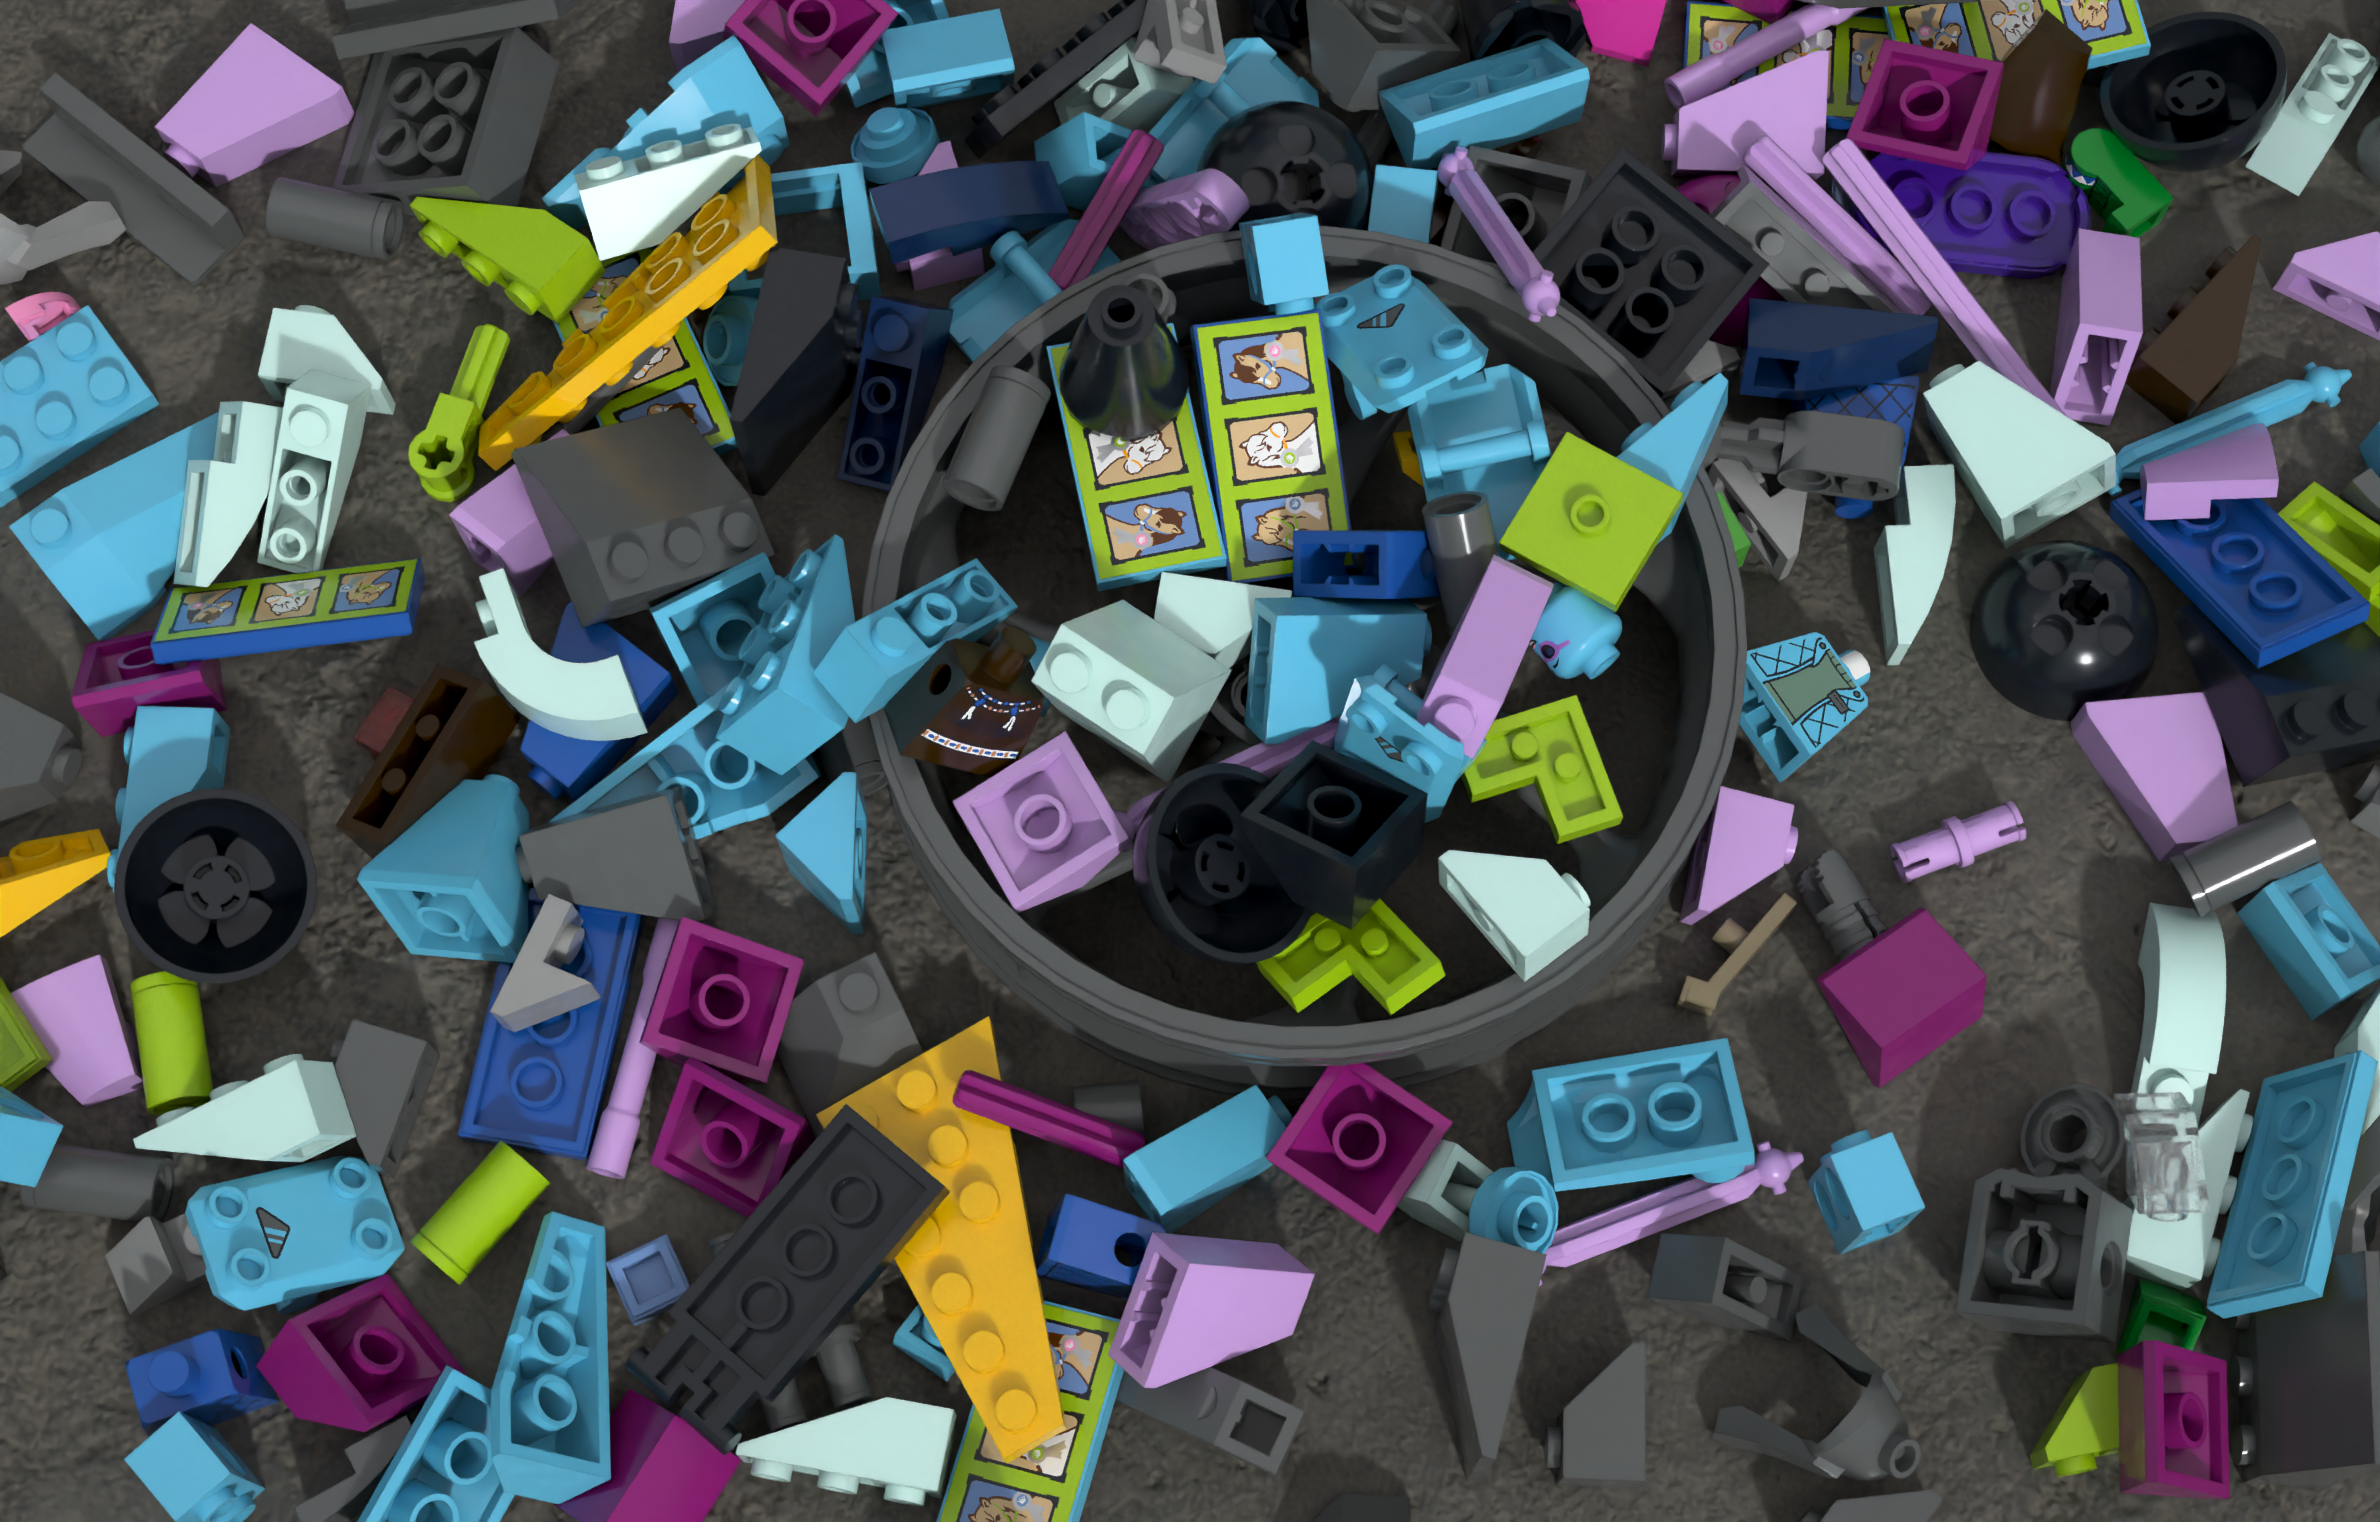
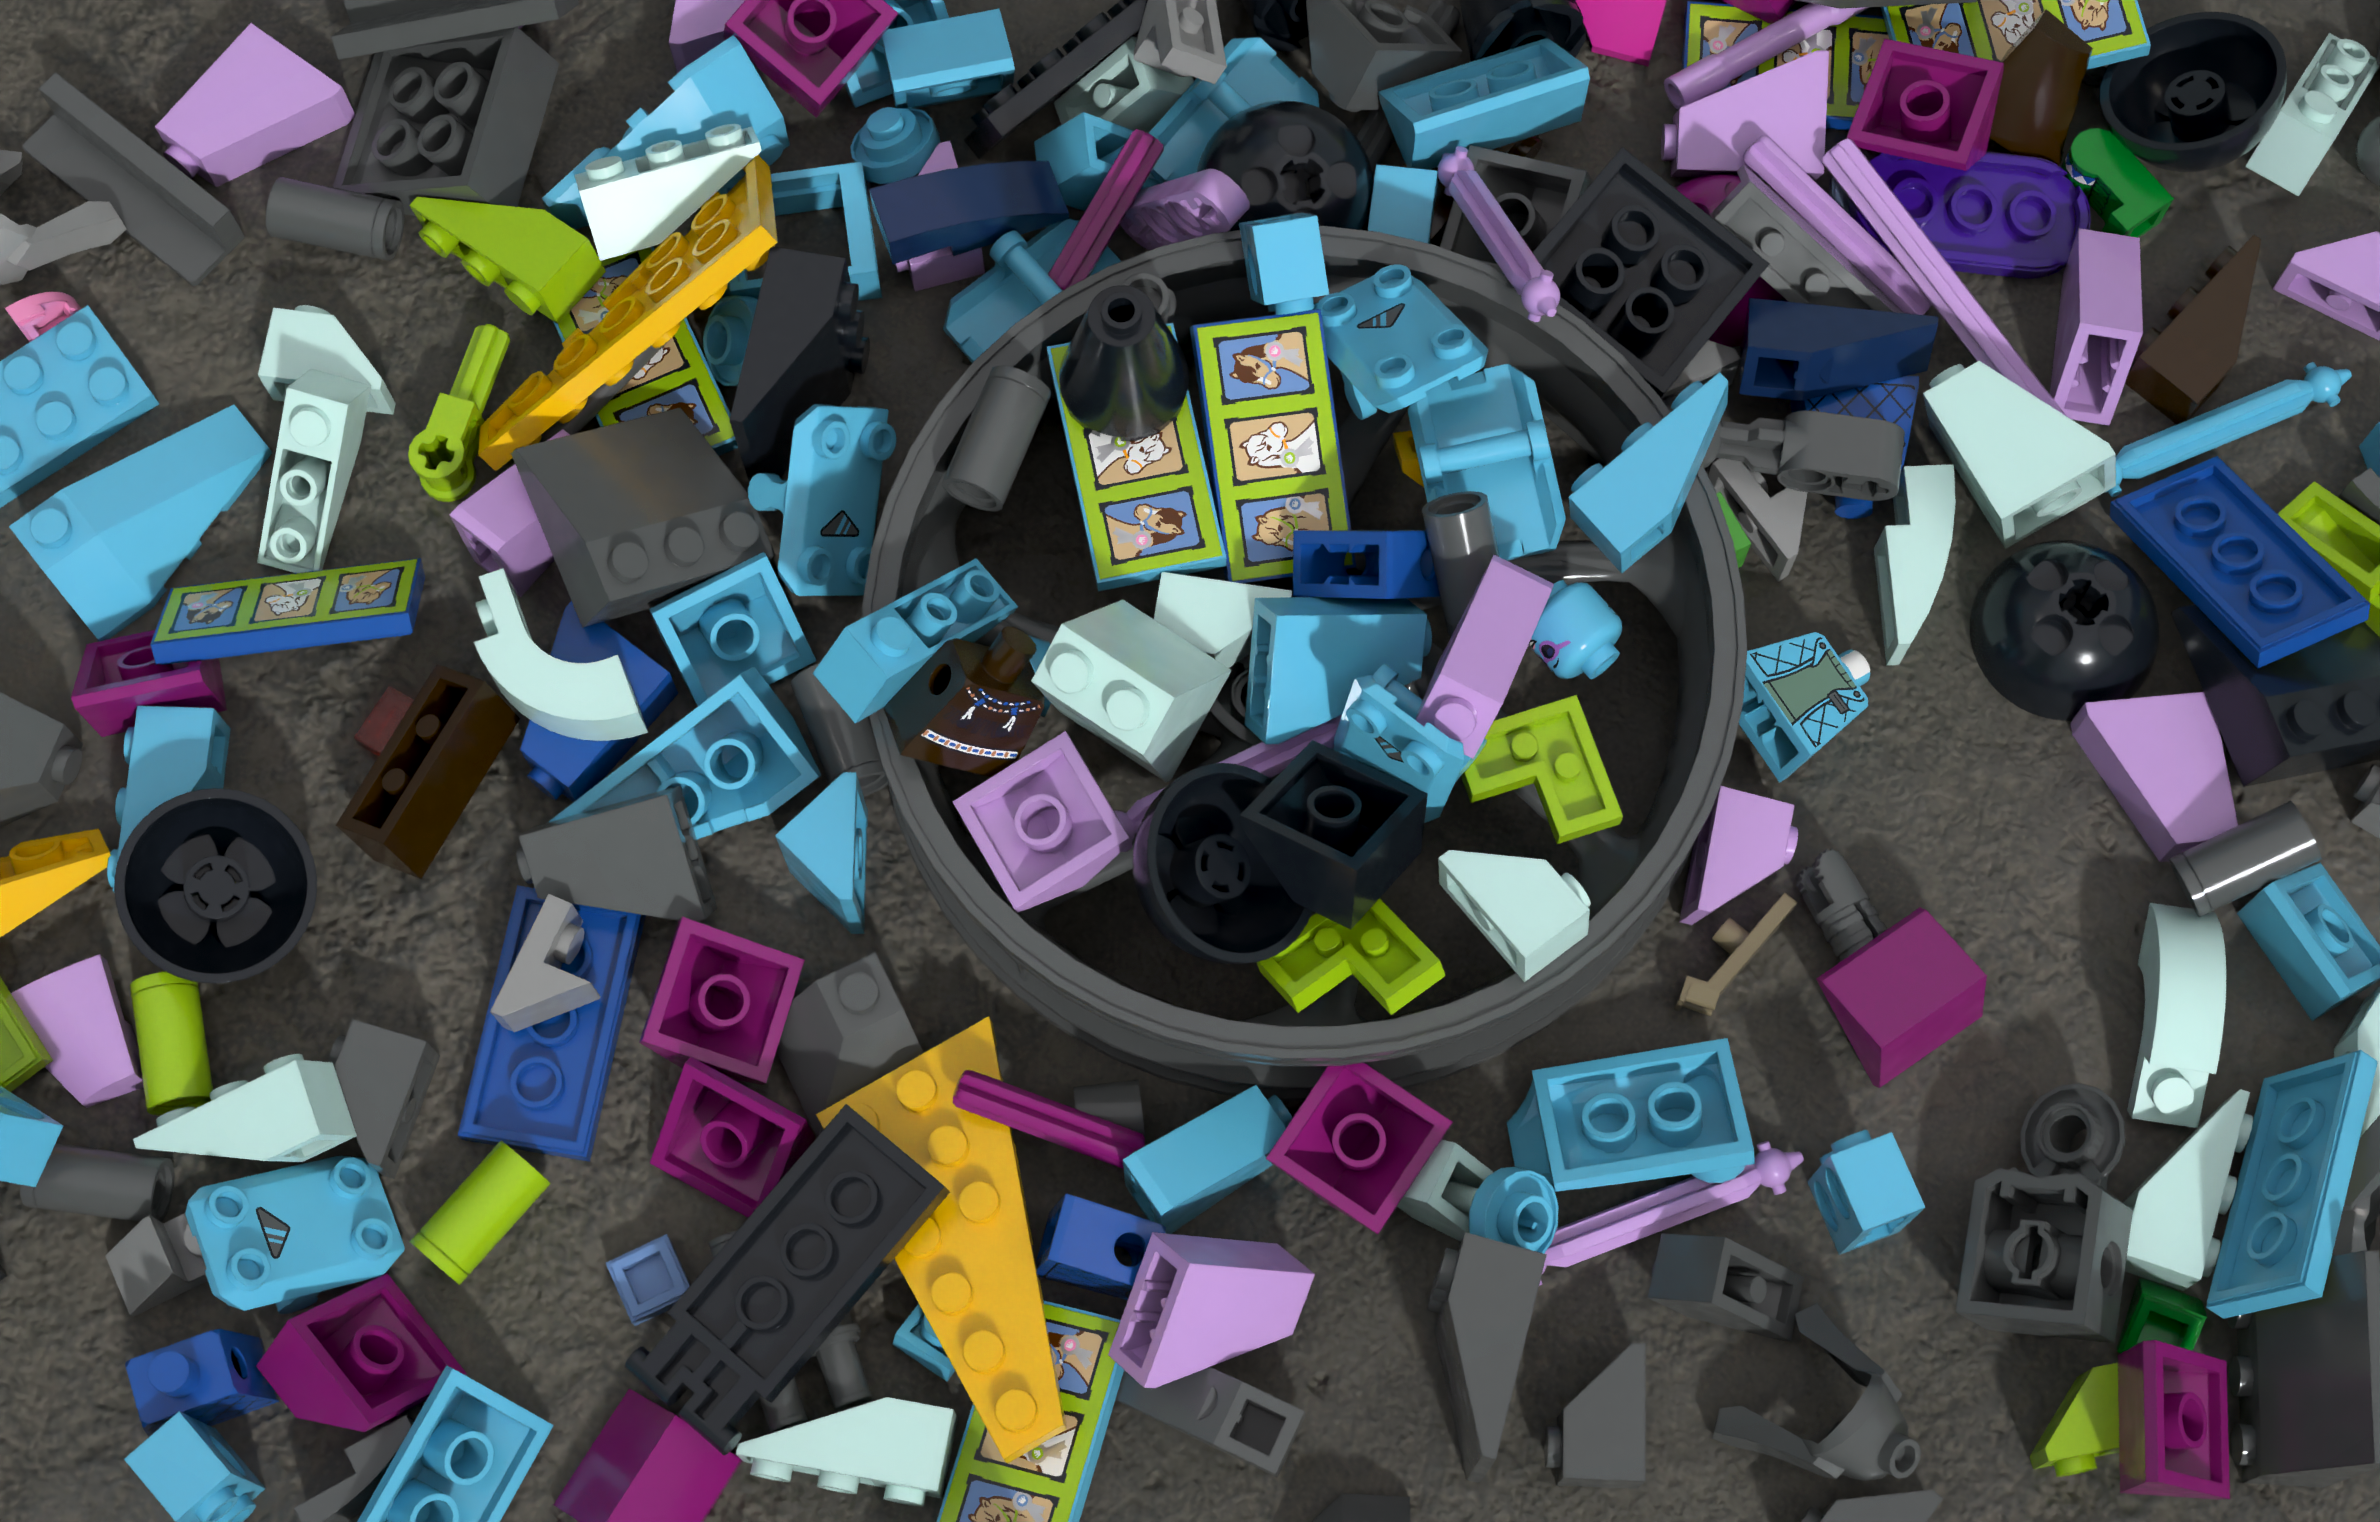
(226, 492): light aqua slope -> none
(455, 875): medium azure slope -> none
(554, 1370): medium azure wedge -> none
(621, 1118): lavender piece -> none
(776, 703): medium azure slope -> none
(828, 498): none -> medium azure shield
(892, 387): dark blue slope -> none
(1591, 521): lime plate -> none
(1957, 841): lavender pin -> none
(2163, 1155): clear slope -> none
(2222, 468): lavender slope -> none

